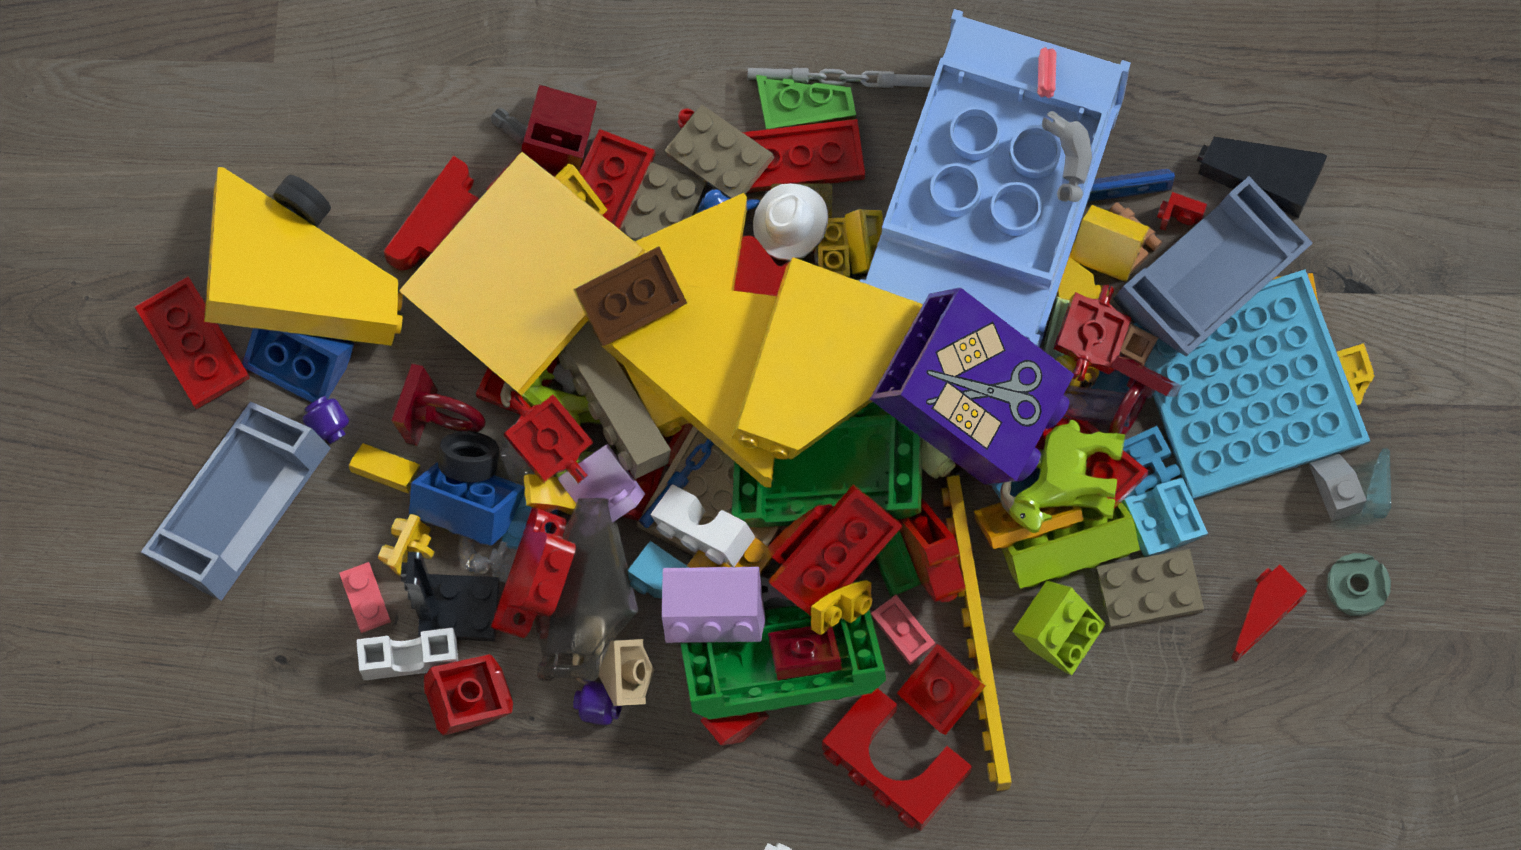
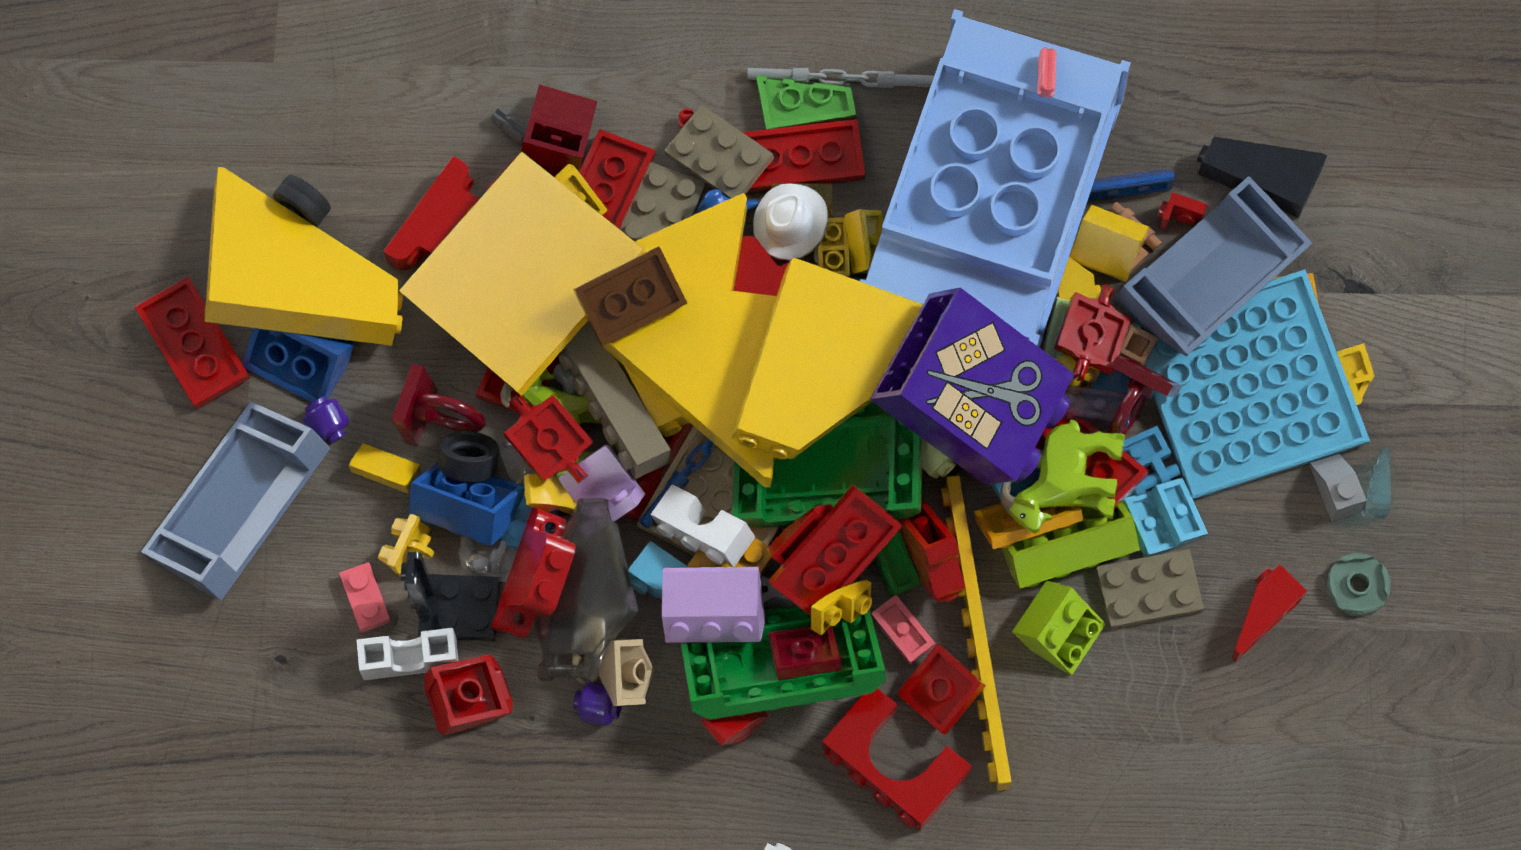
(1077, 152): light grey arm -> none

